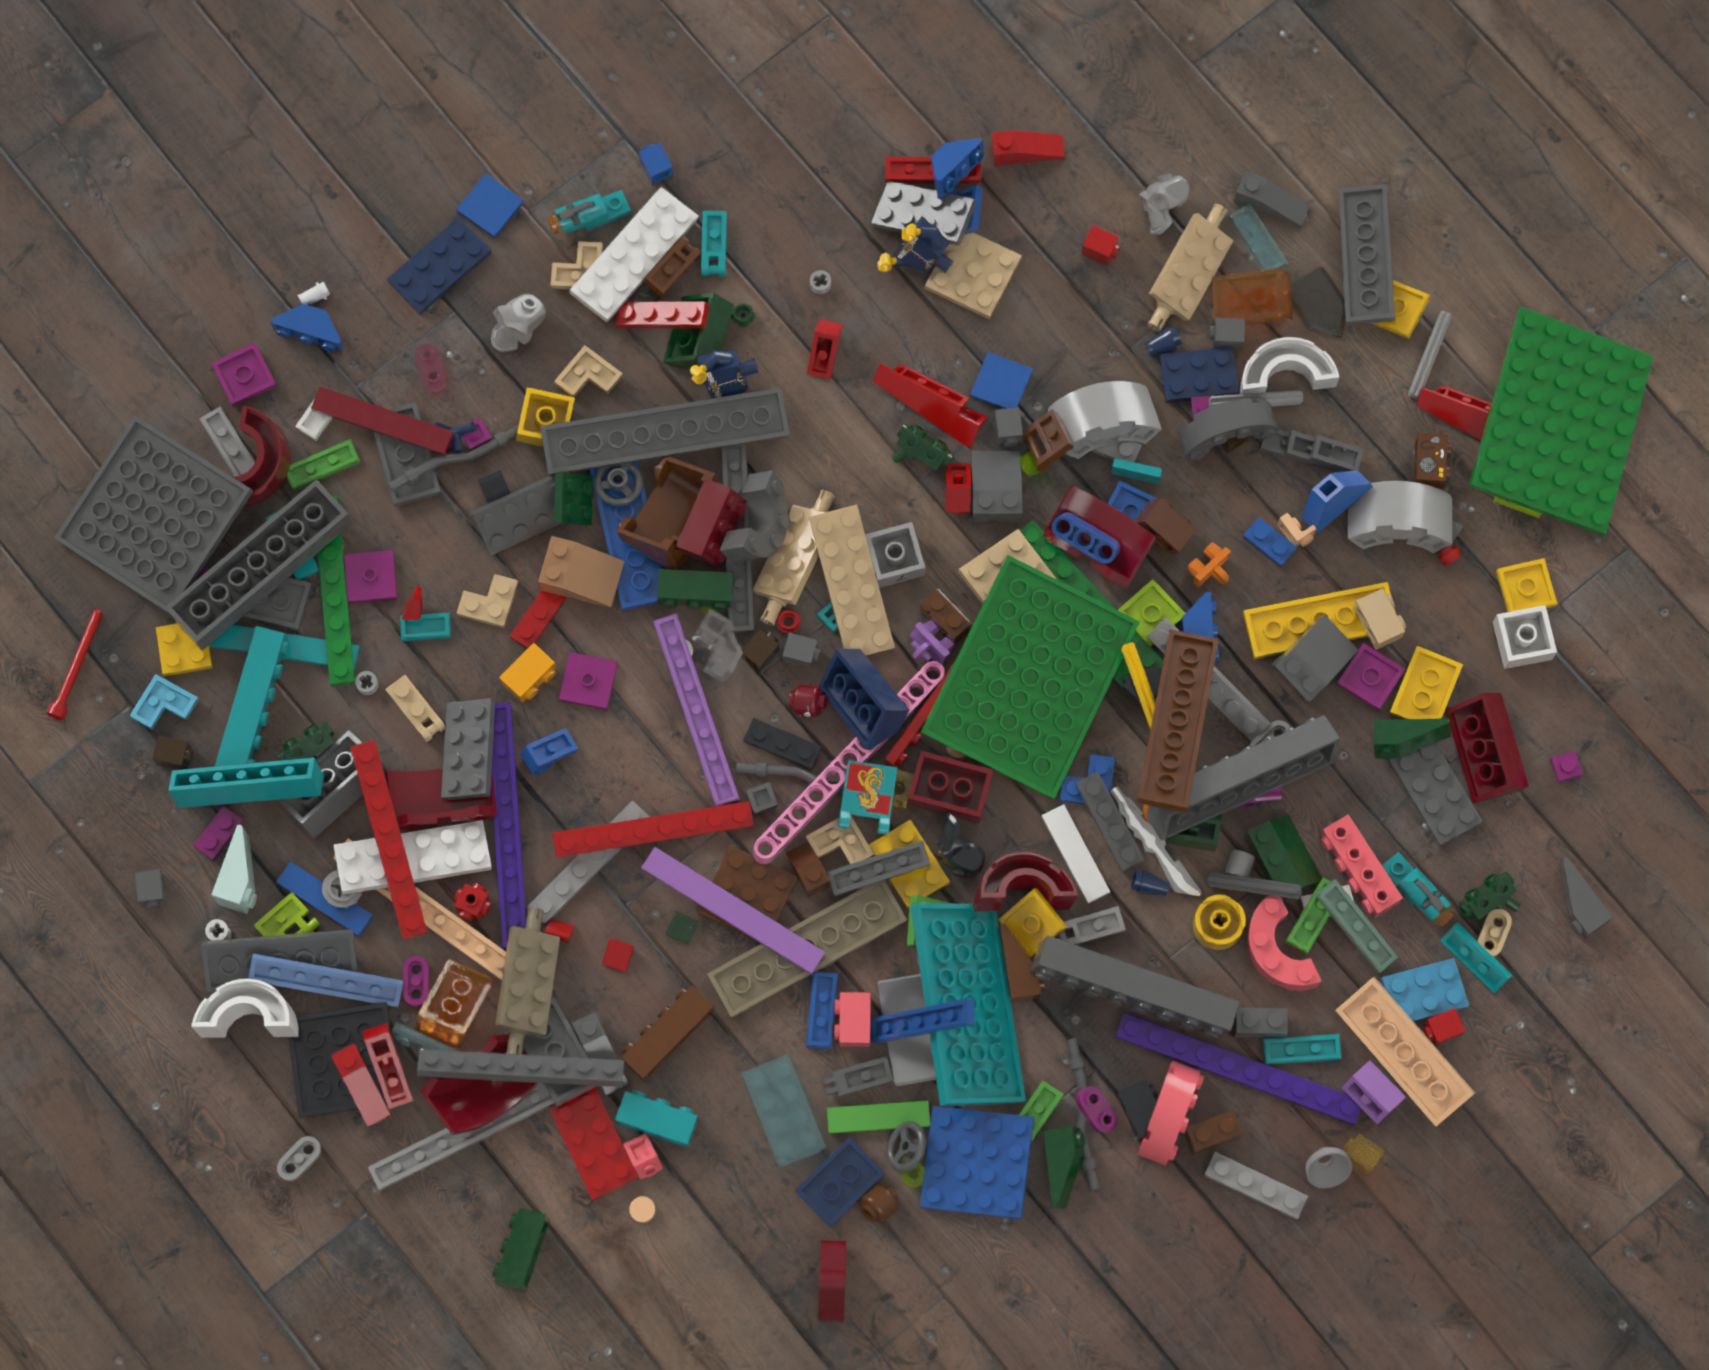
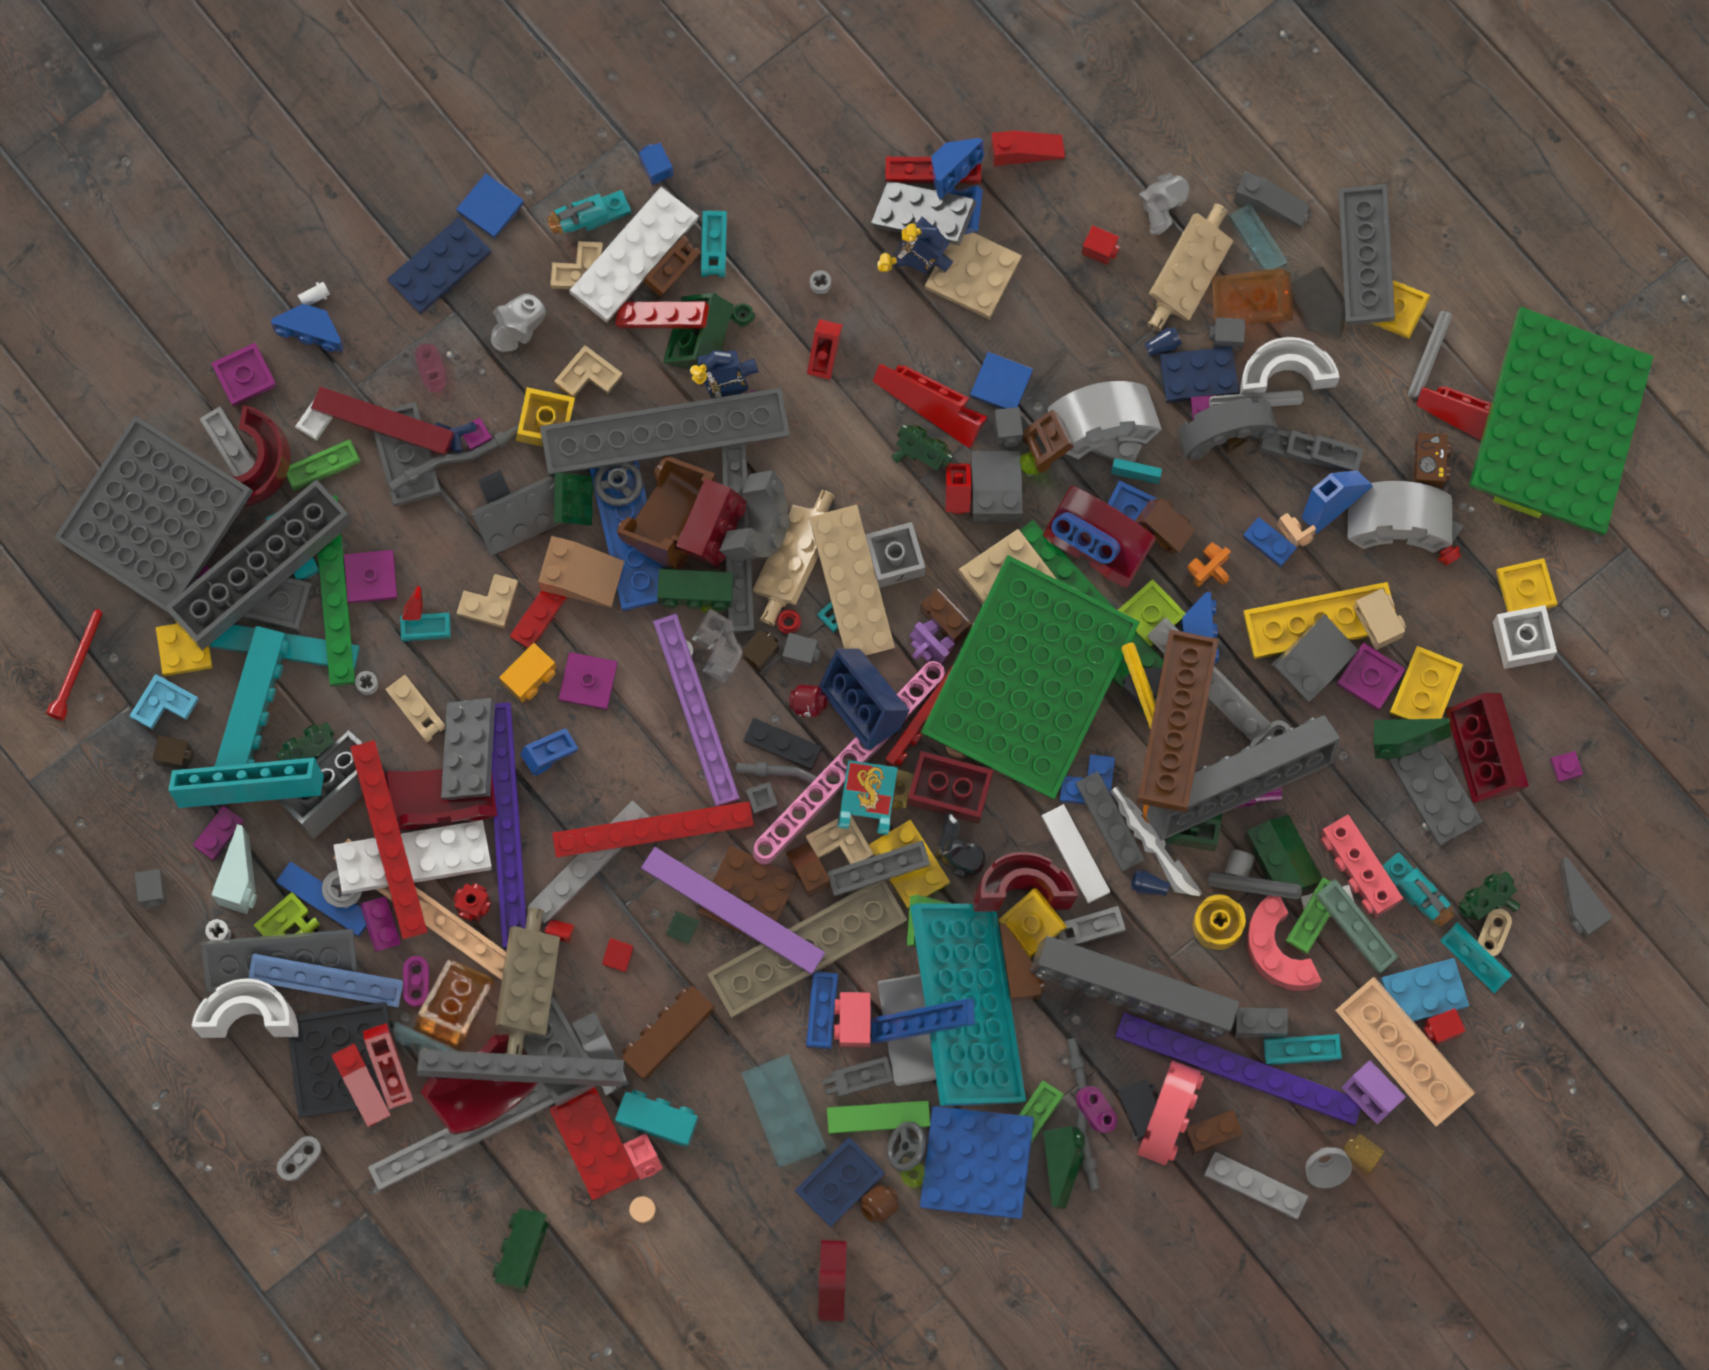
(380, 924): none -> magenta plate

